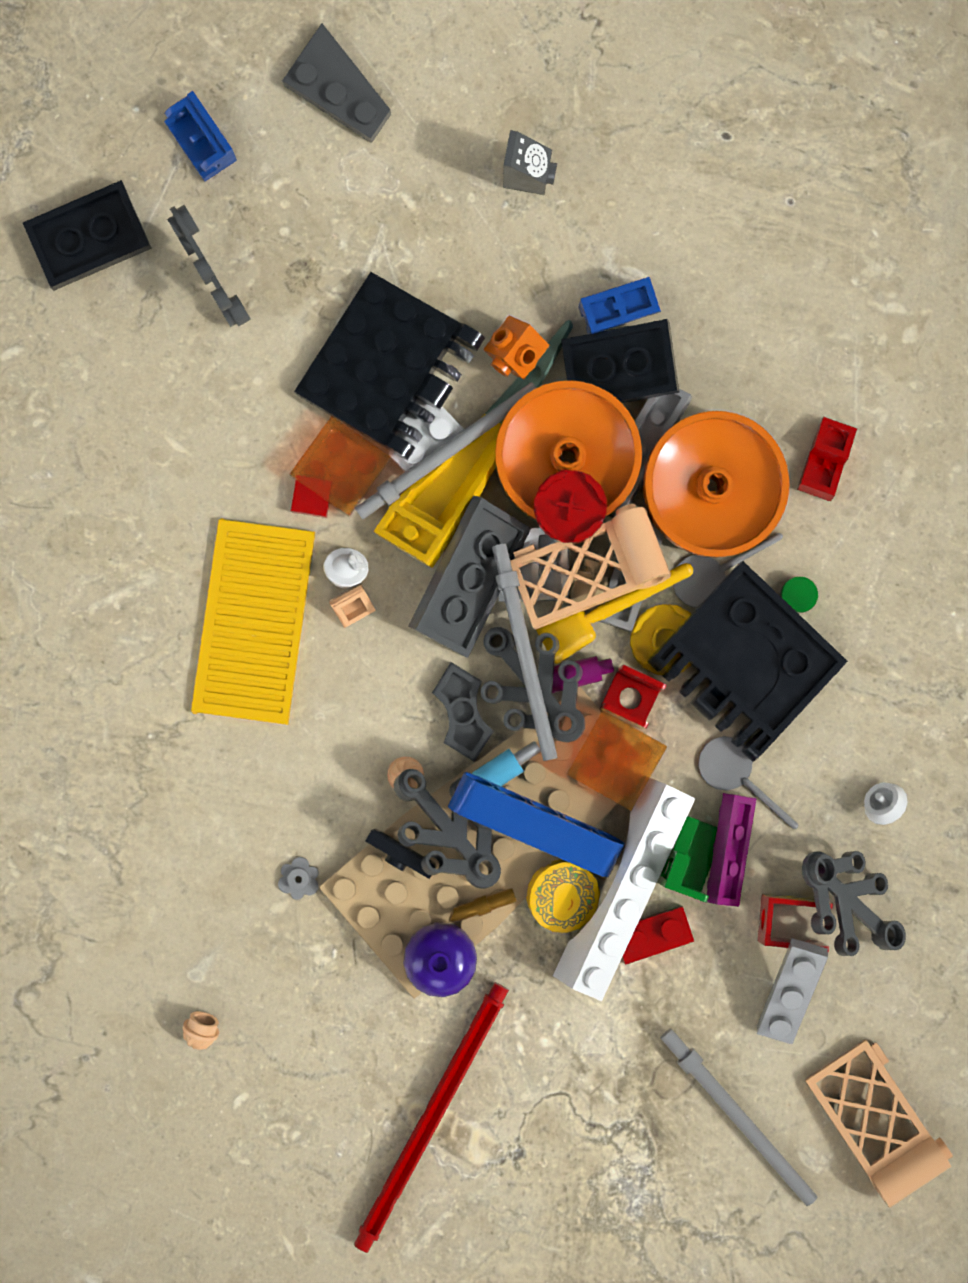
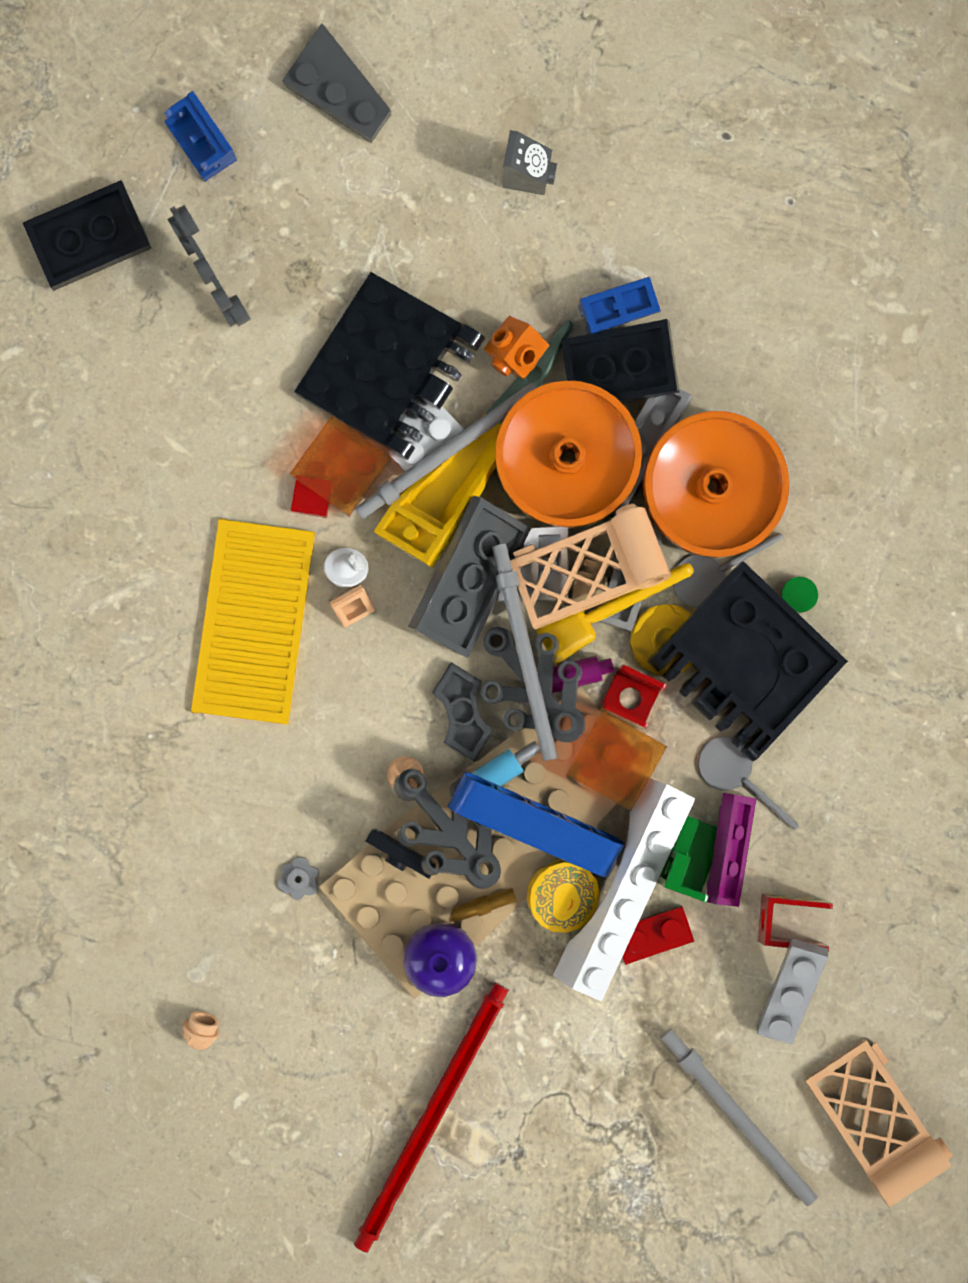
(570, 506): red tile -> none
(820, 874): dark grey plant -> none
(827, 458): red slope -> none
(885, 803): white hat -> none

